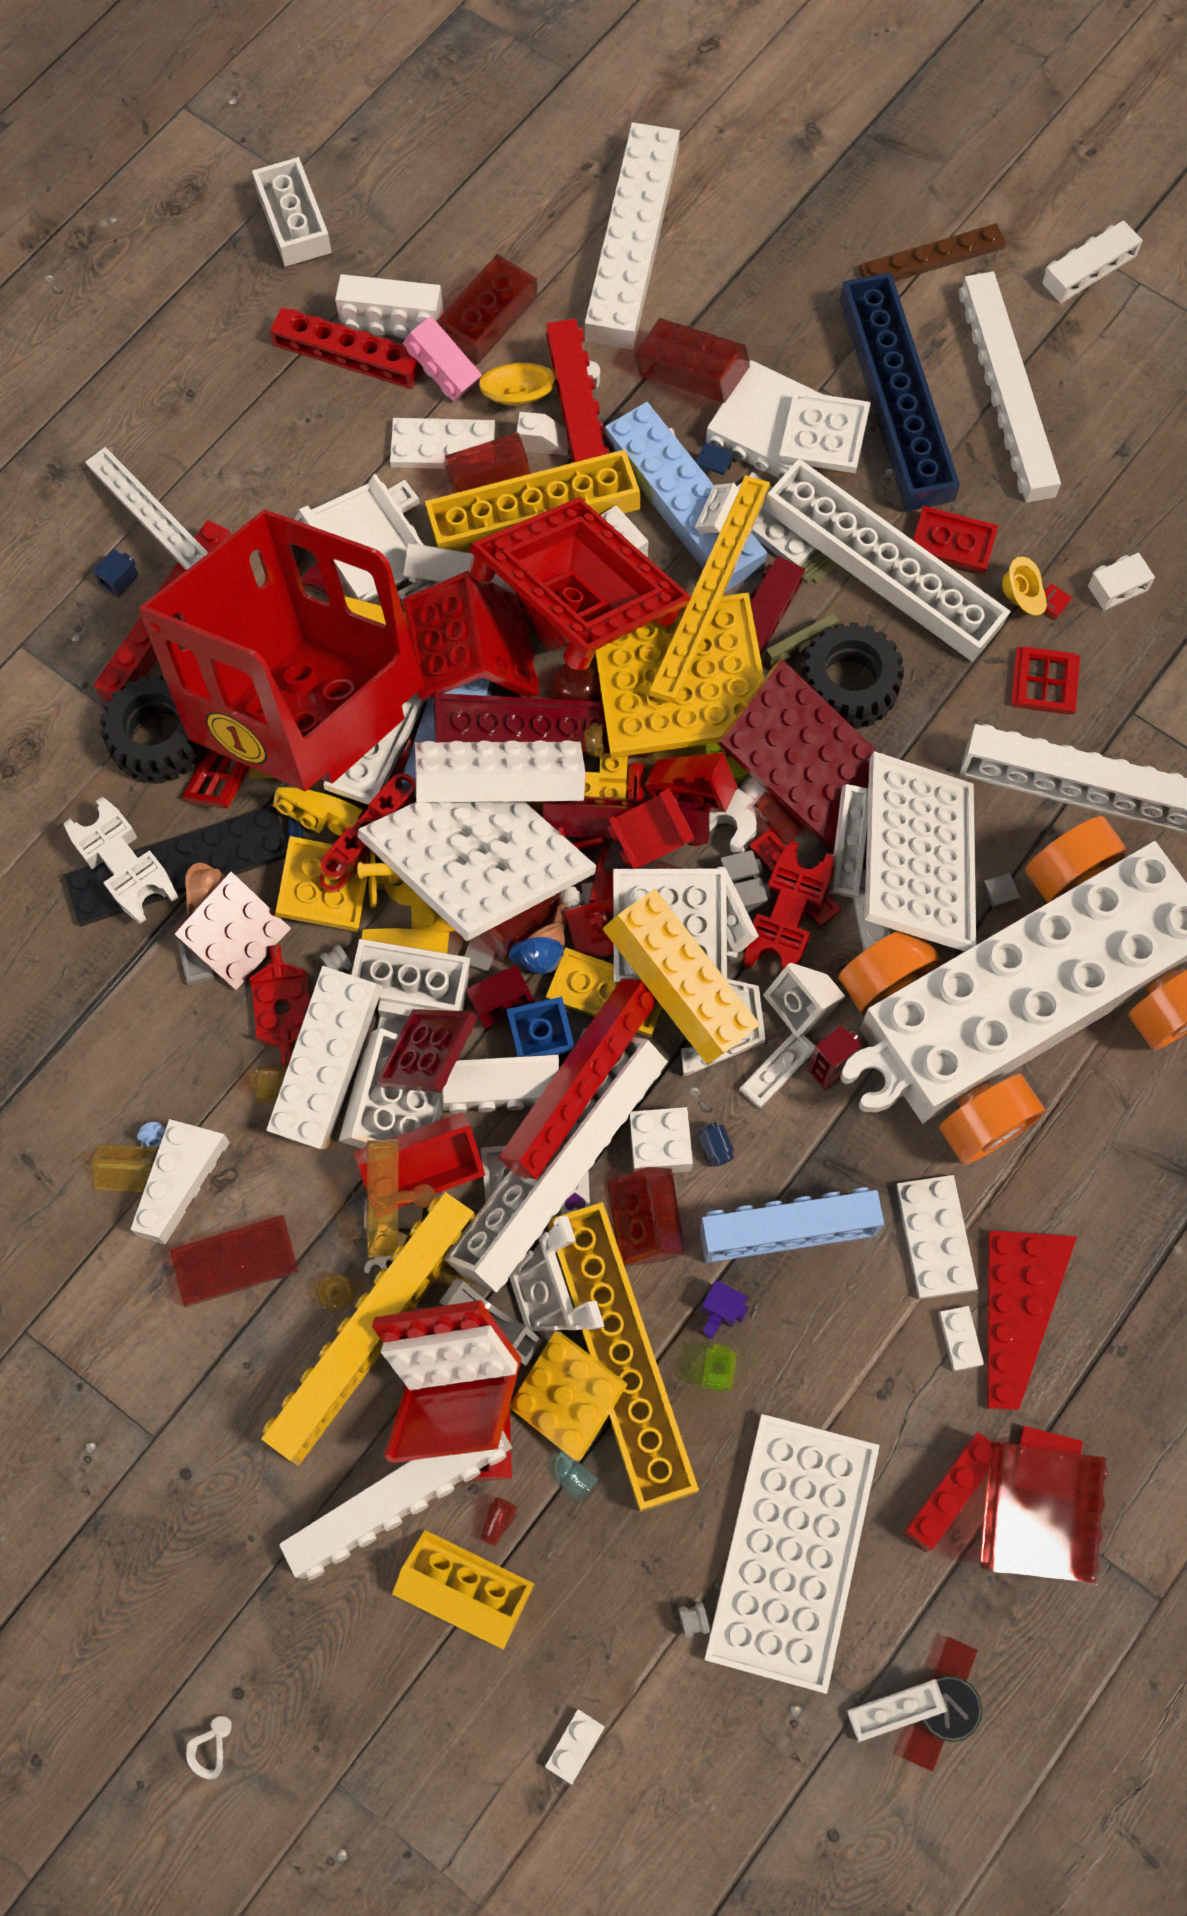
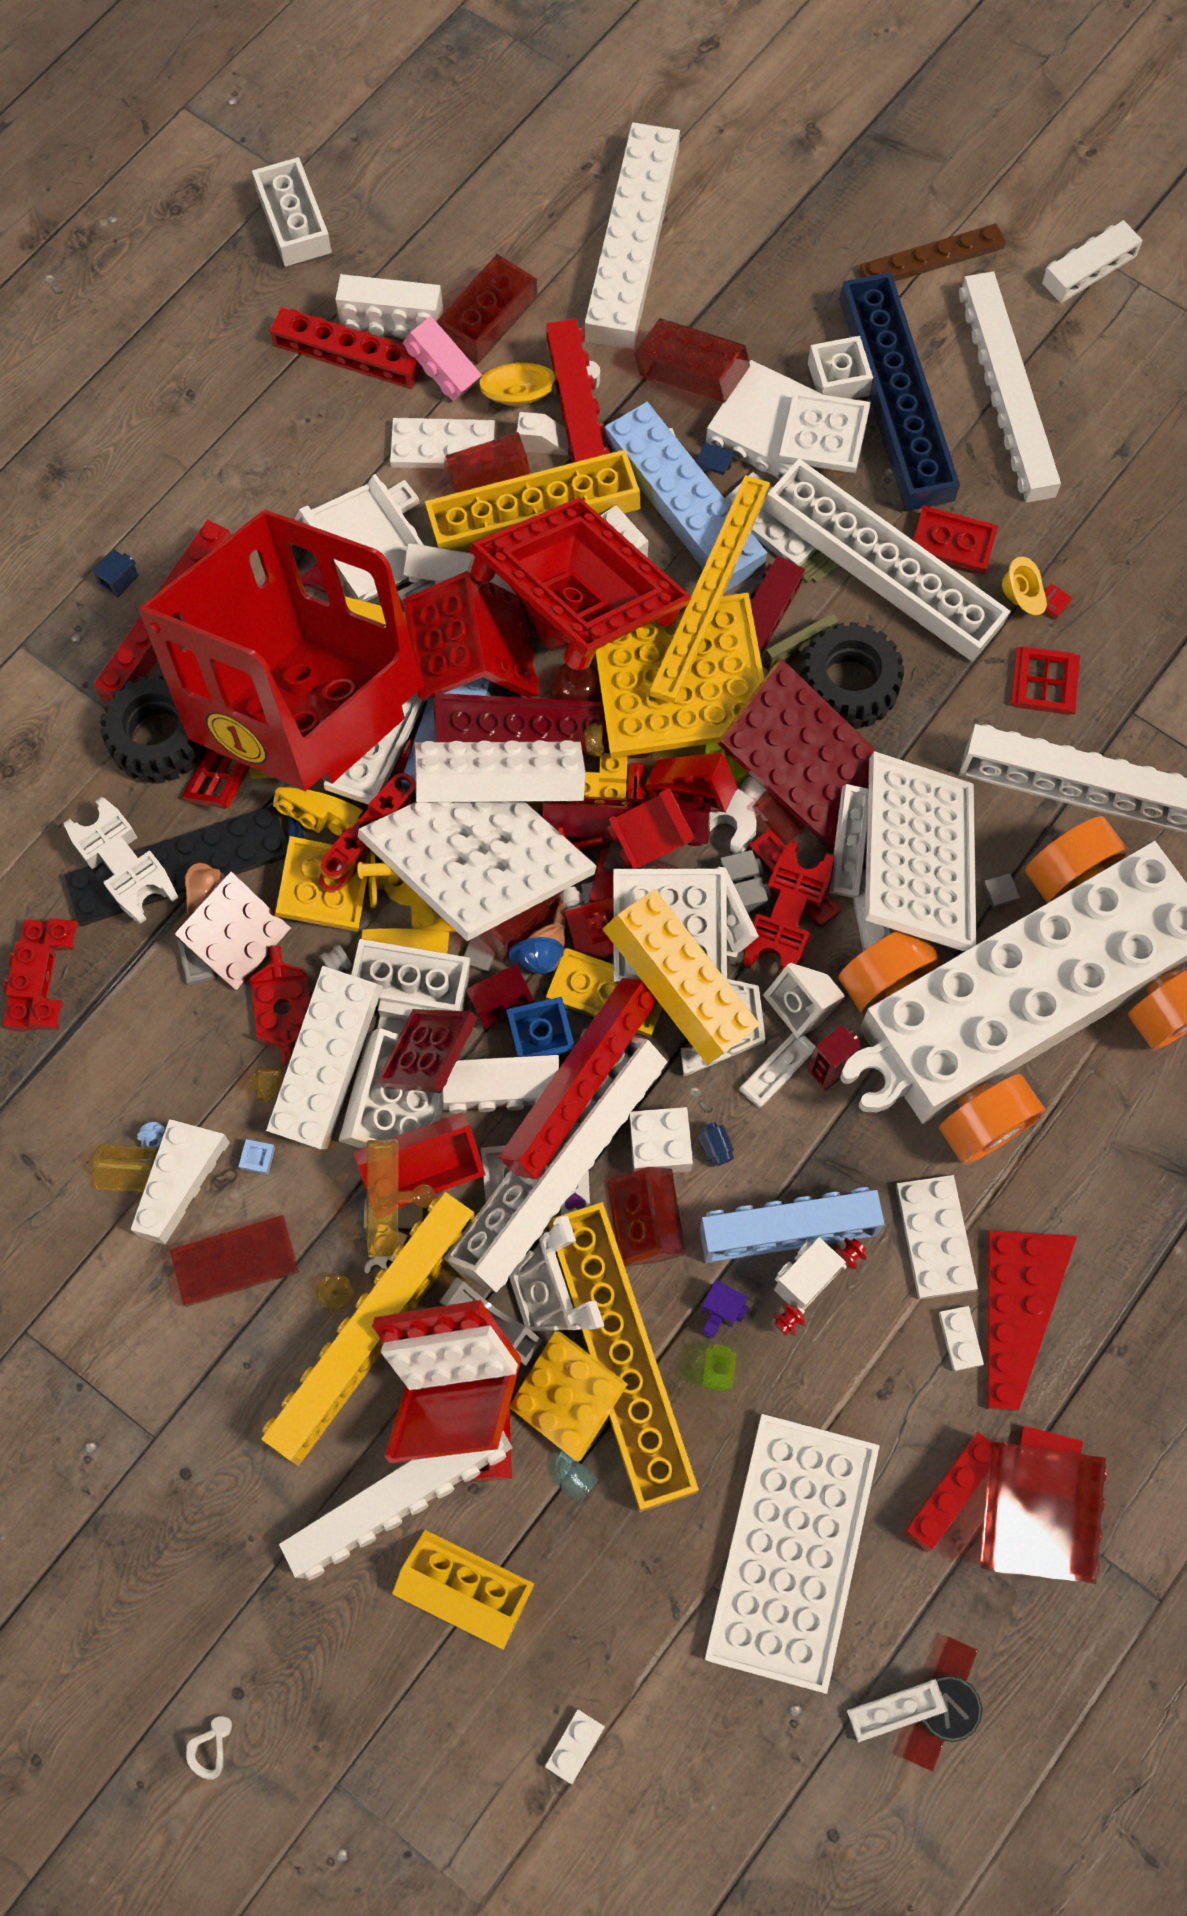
(32, 973): none -> red bracket
(146, 508): white plate -> none
(257, 1157): none -> light blue plate
(498, 1519): clear red cone -> none
(694, 1620): light grey wheel -> none
(716, 508): white plate -> none
(809, 1275): none -> white brick
(840, 368): none -> white brick
(1120, 581): white brick -> none

